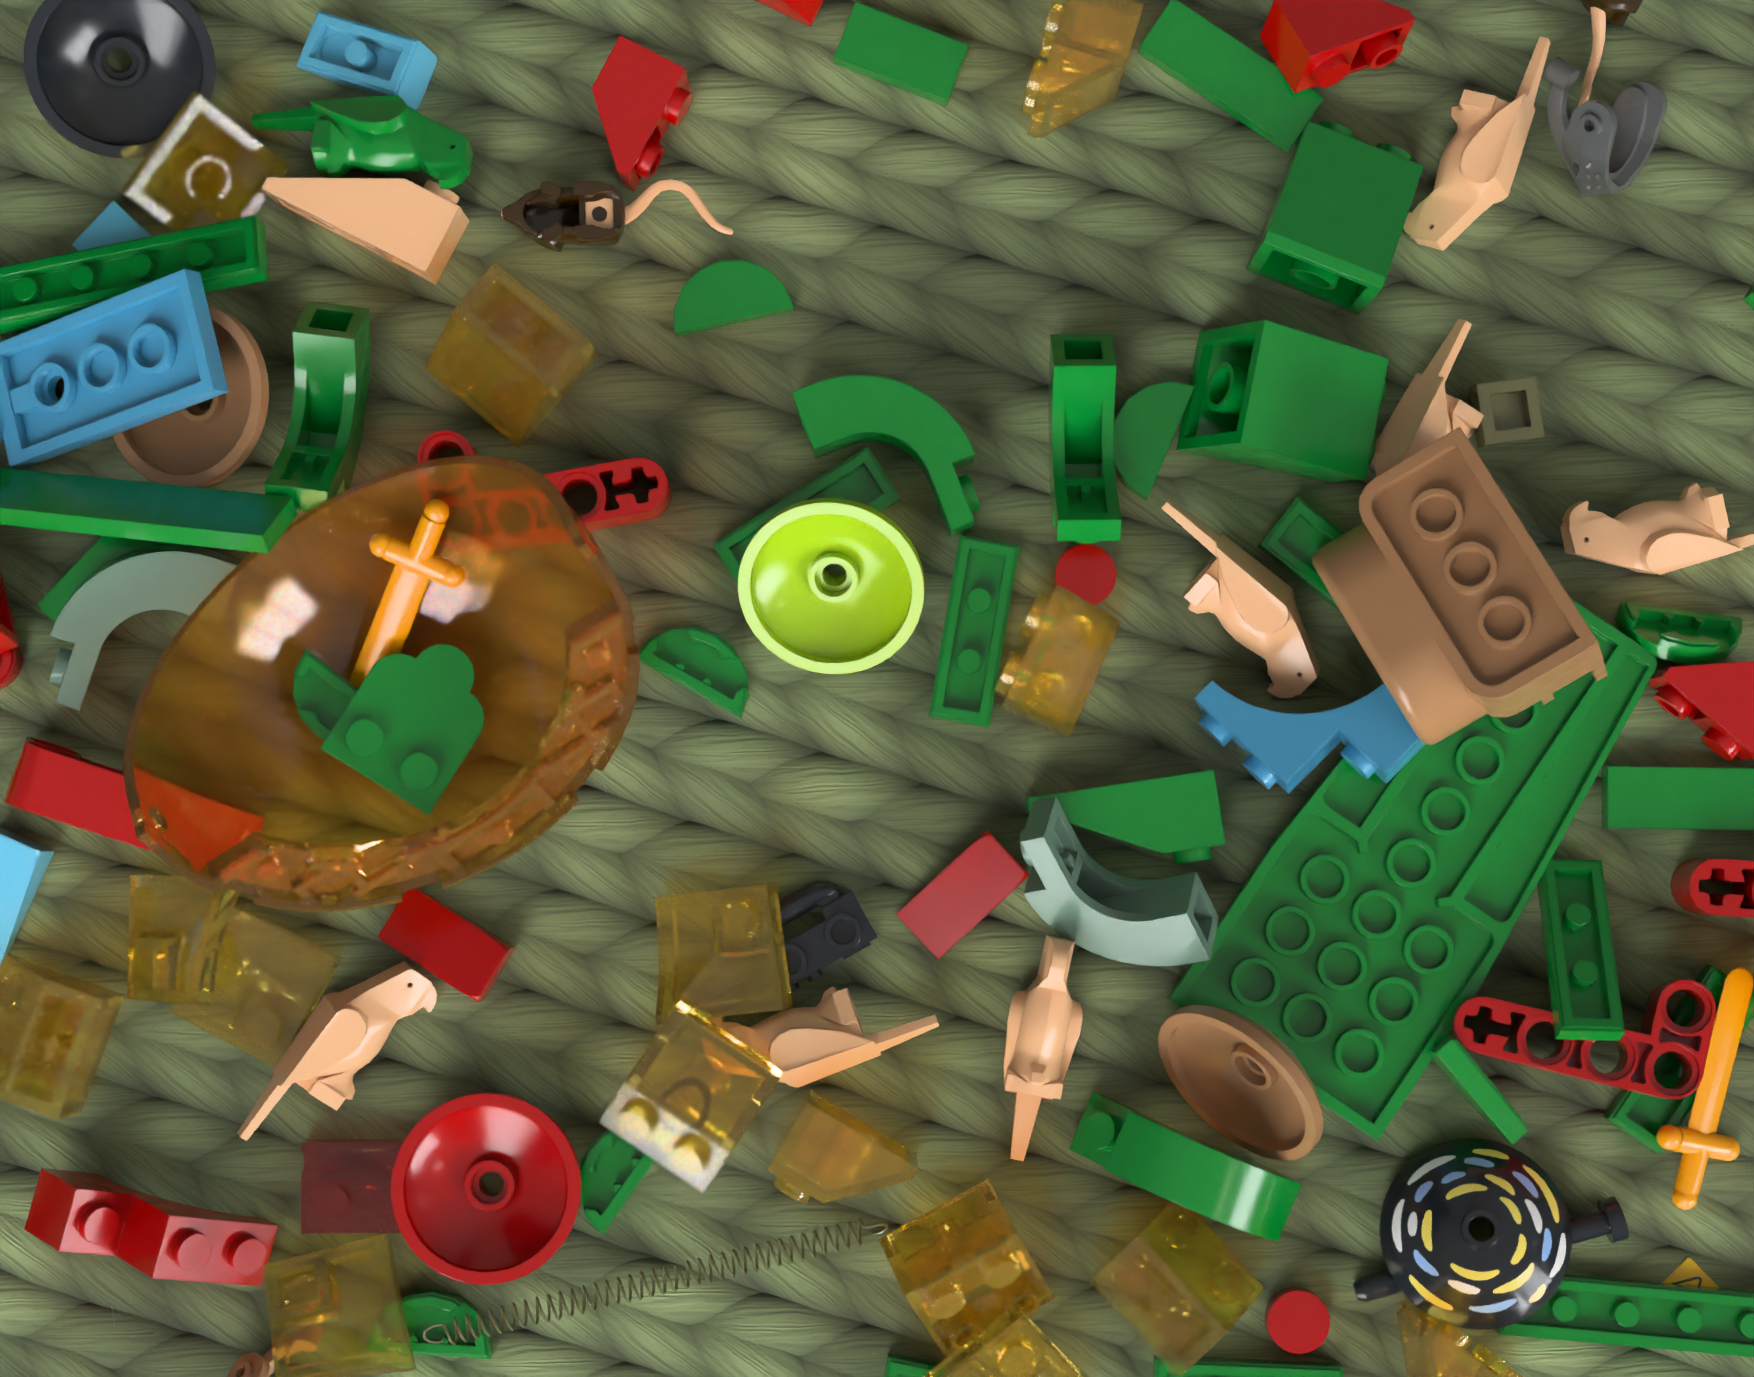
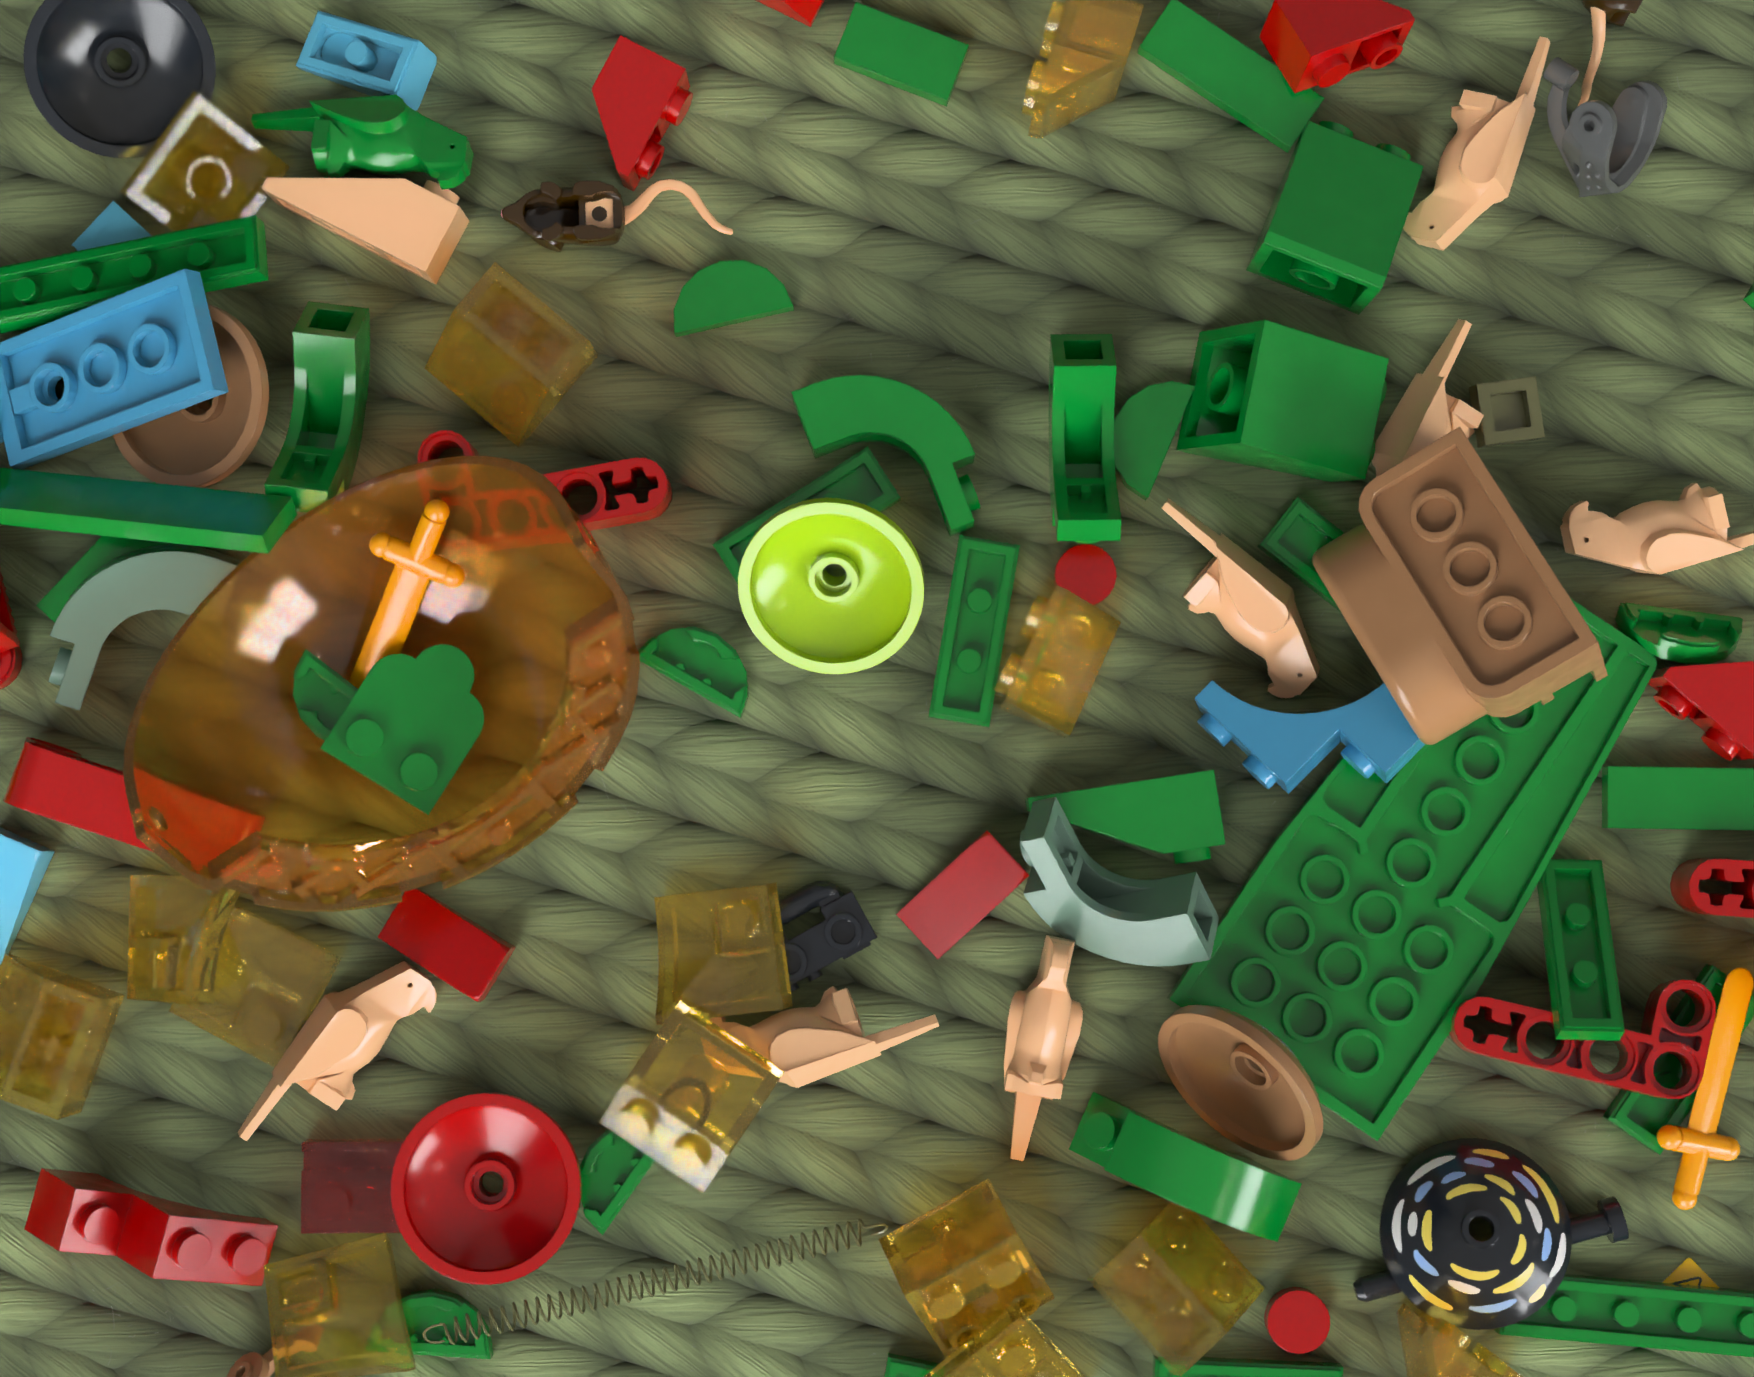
(836, 1155): clear yellow slope -> none
(1478, 1089): green tile -> none

